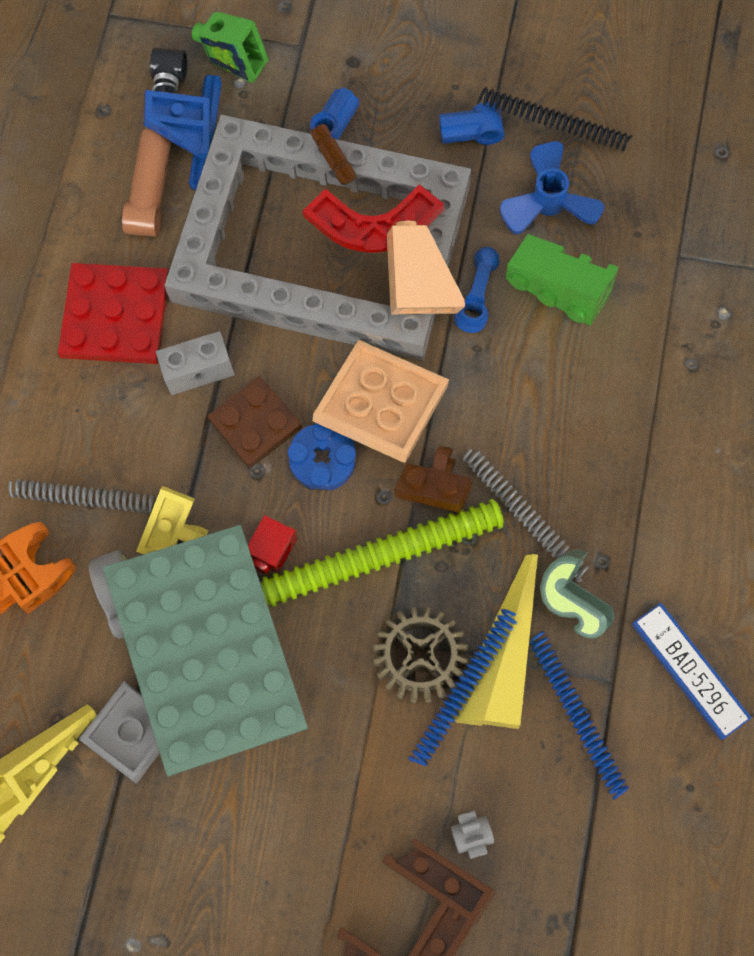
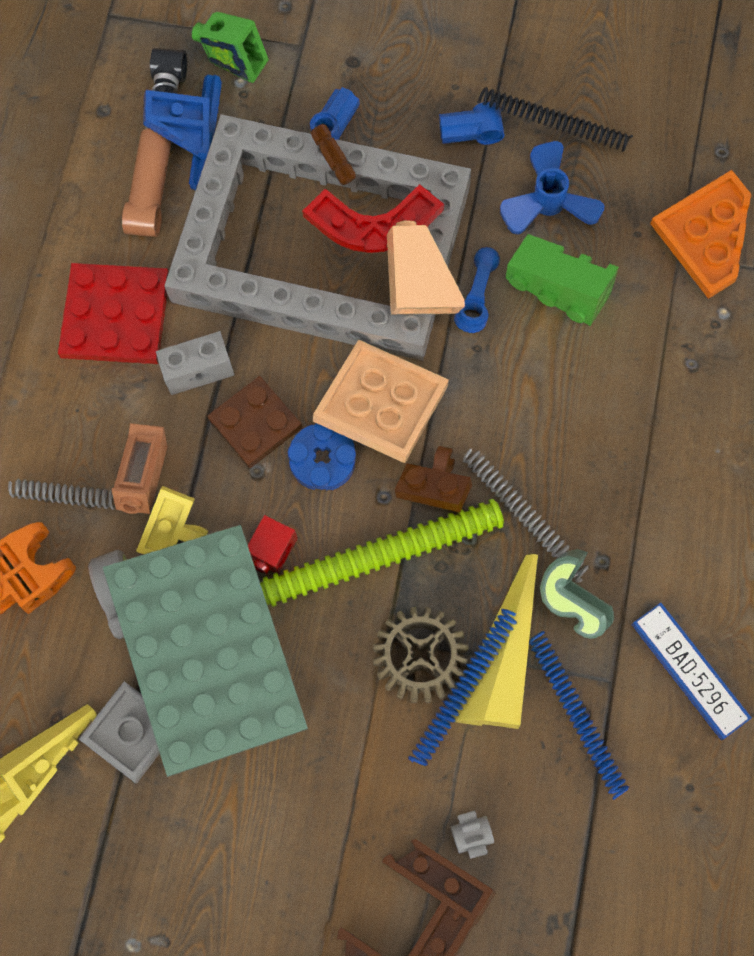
(140, 469): none -> nougat window
(708, 232): none -> orange plate

